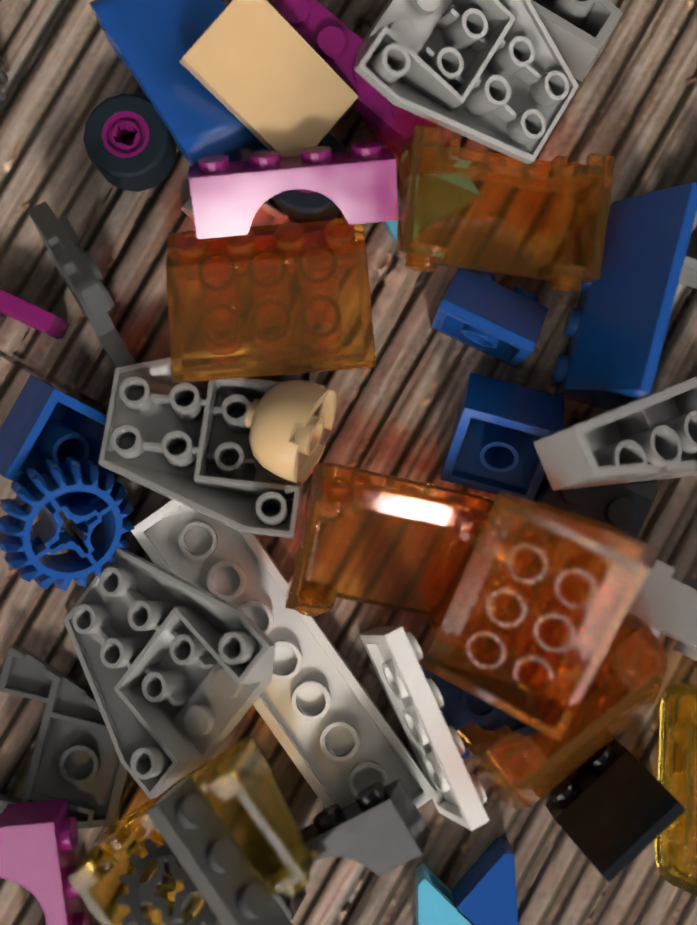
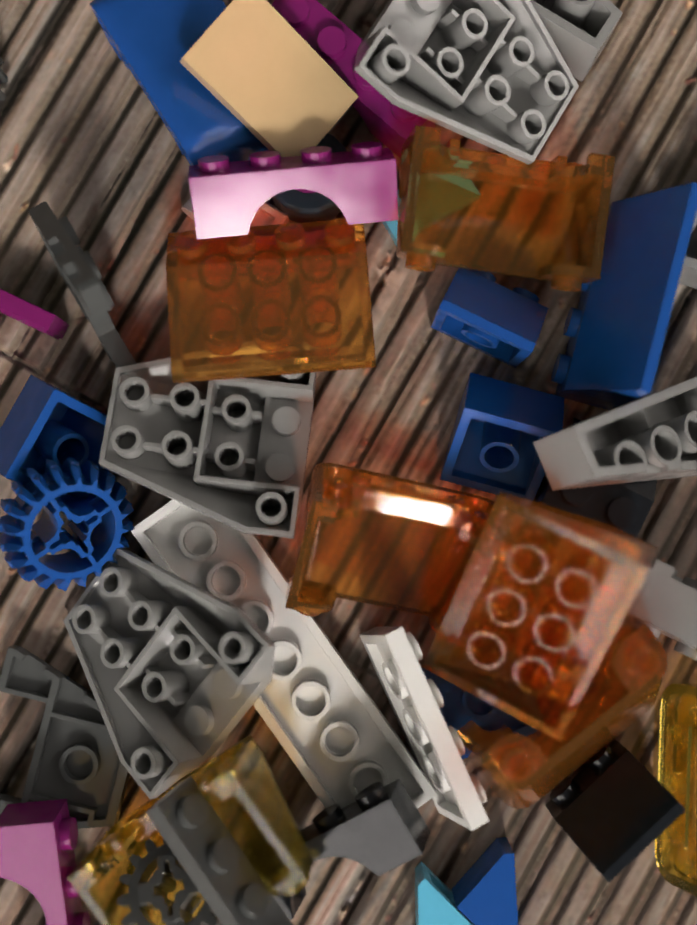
(141, 159): black wheel -> none
(289, 427): tan cylinder -> none

